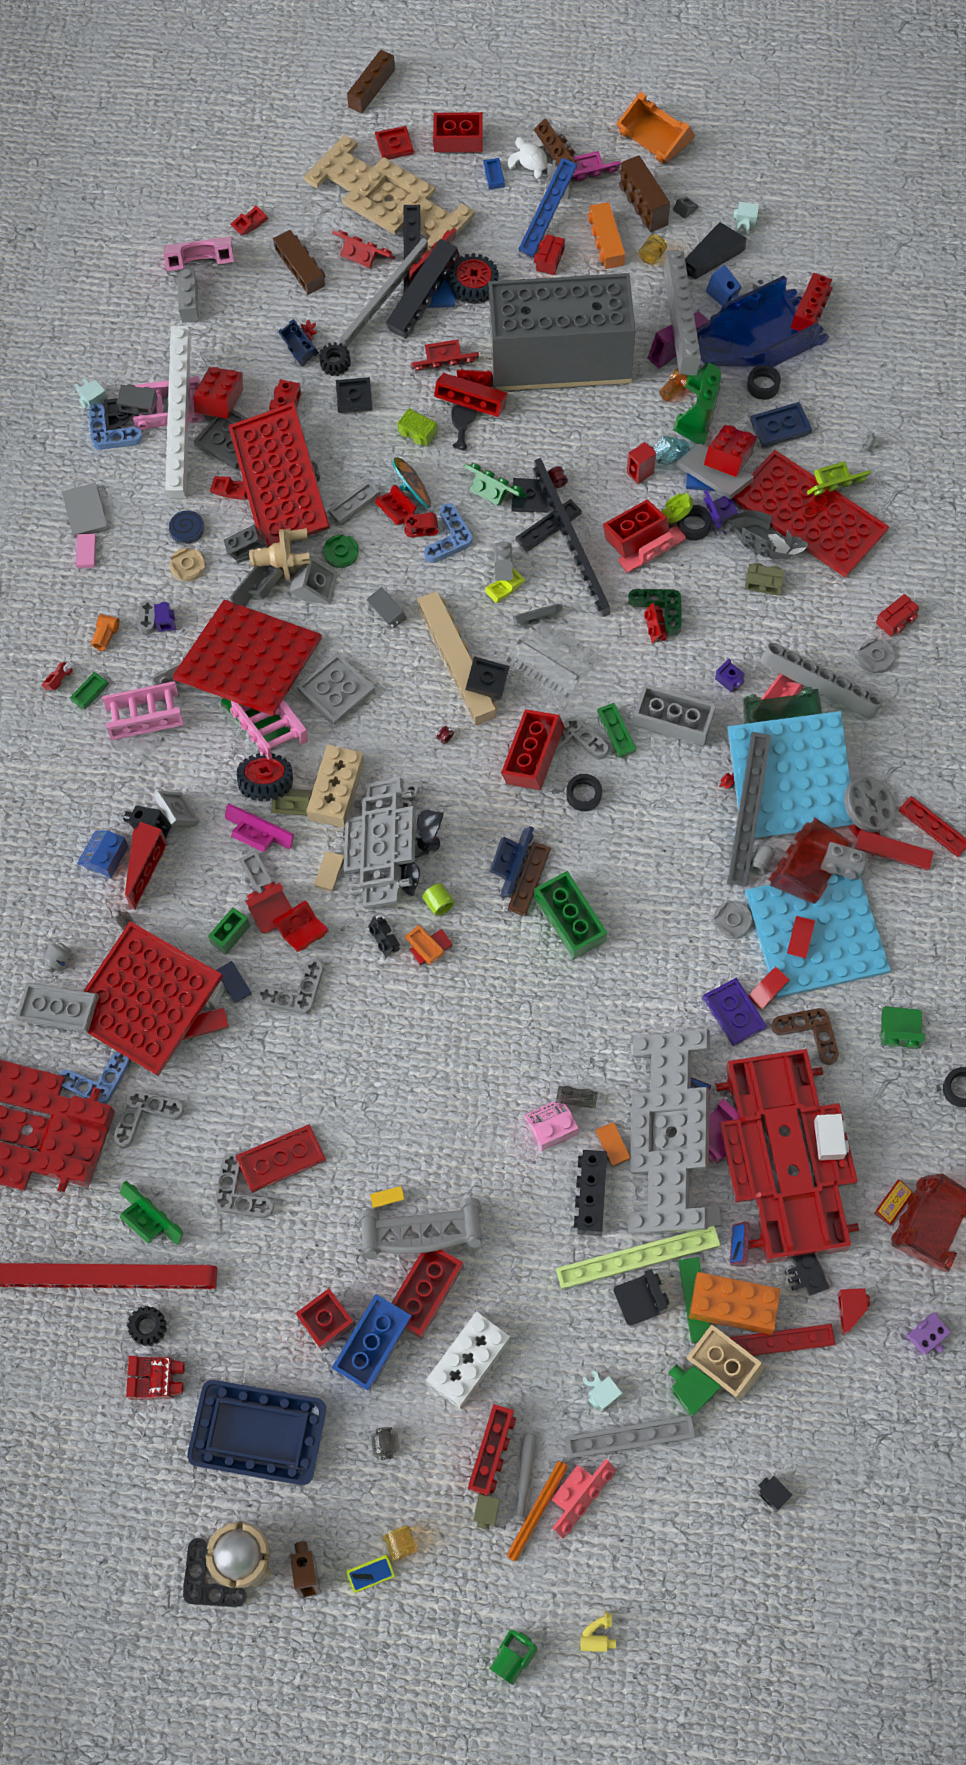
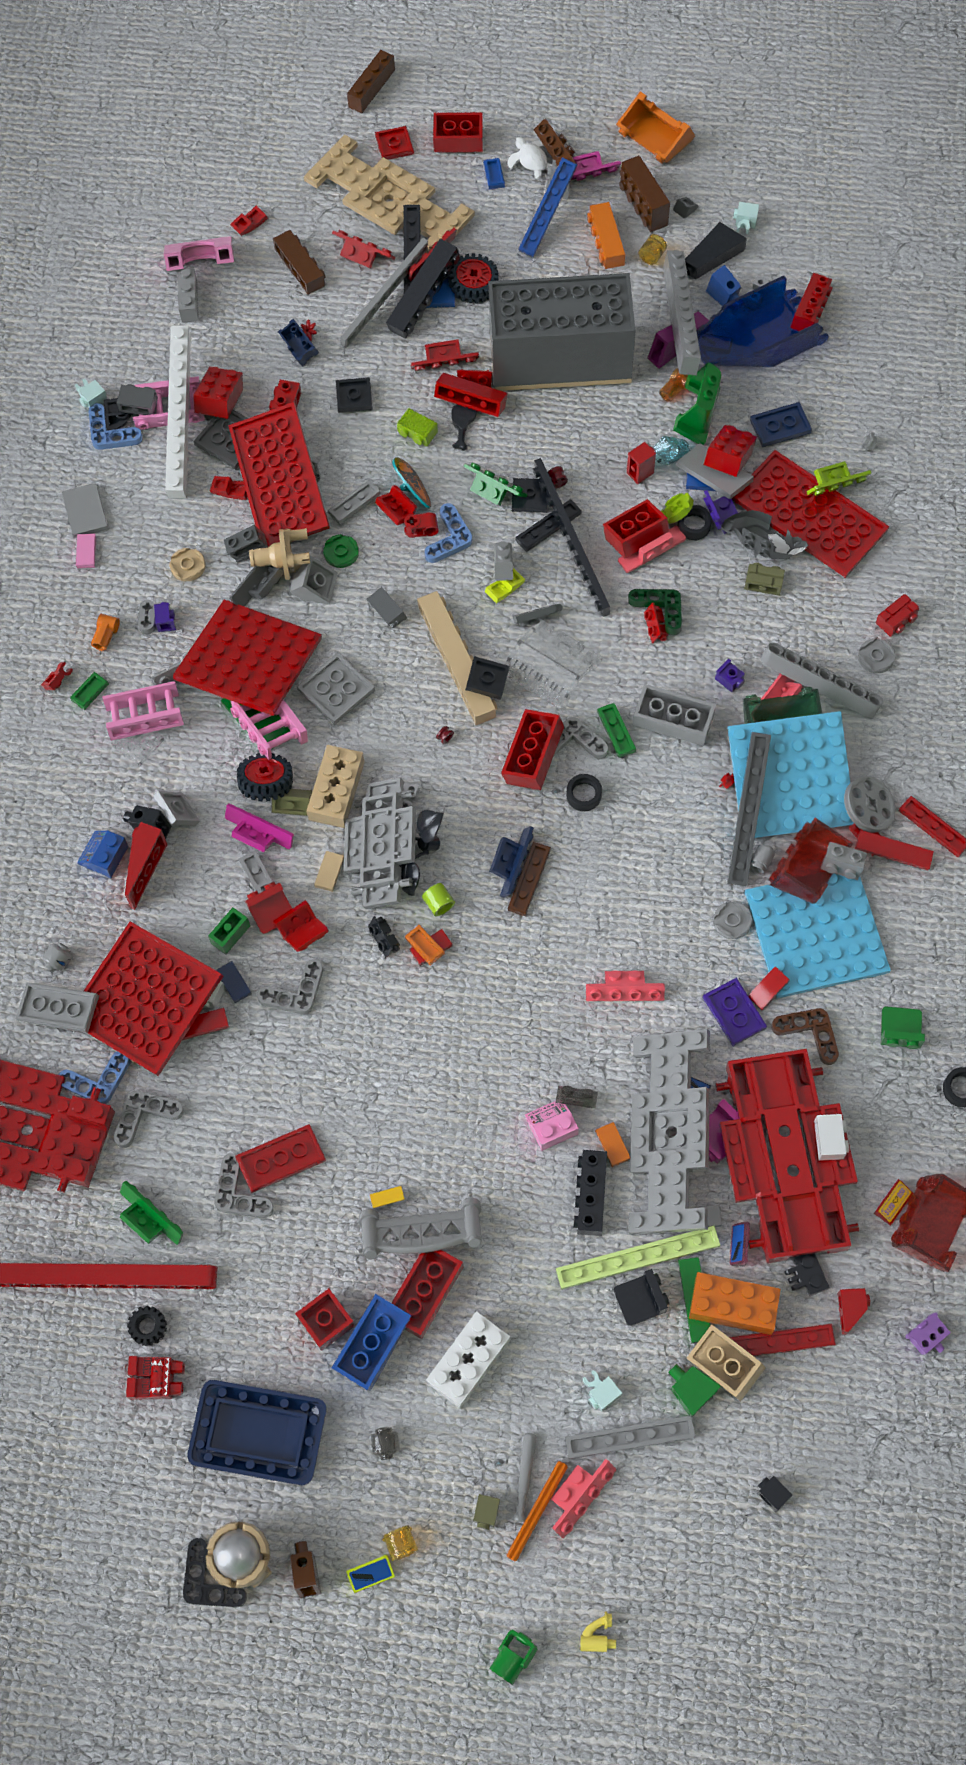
(123, 919): clear smoke plate -> none
(186, 527): dark blue tile -> none
(331, 351): black tyre -> none
(491, 1449): red brick -> none
(550, 254): red brick -> none
(570, 914): green brick -> none
(625, 987): none -> coral bracket
(763, 371): black tyre -> none
(800, 937): red slope -> none

